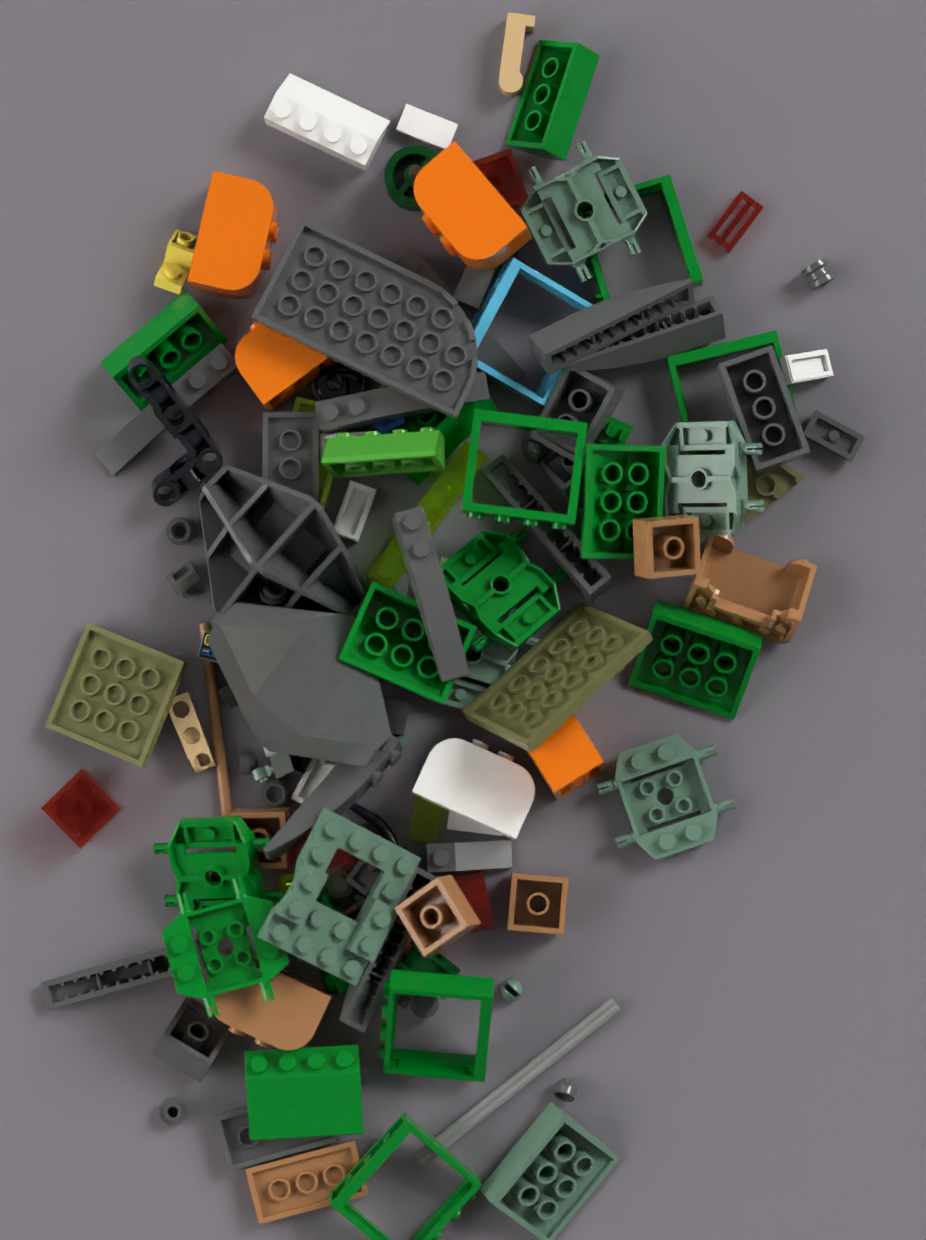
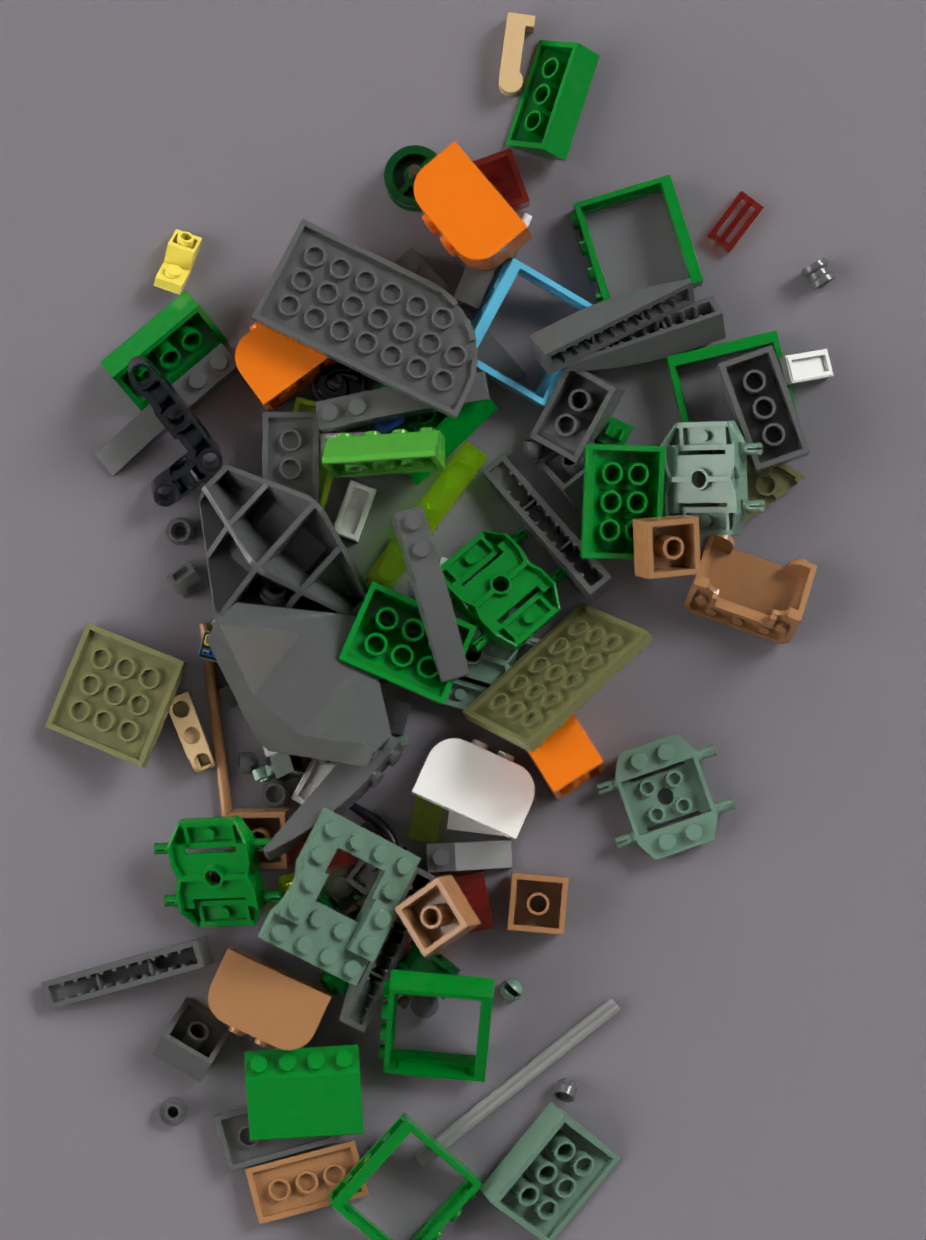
(82, 808): clear red brick -> none
(212, 926): green piece -> none
(234, 237): orange brick -> none
(326, 121): white slope -> none
(426, 127): white tile -> none
(531, 423): green window -> none
(587, 234): sand green piece -> none
(696, 659): green slope -> none
(833, 436): dark grey plate -> none

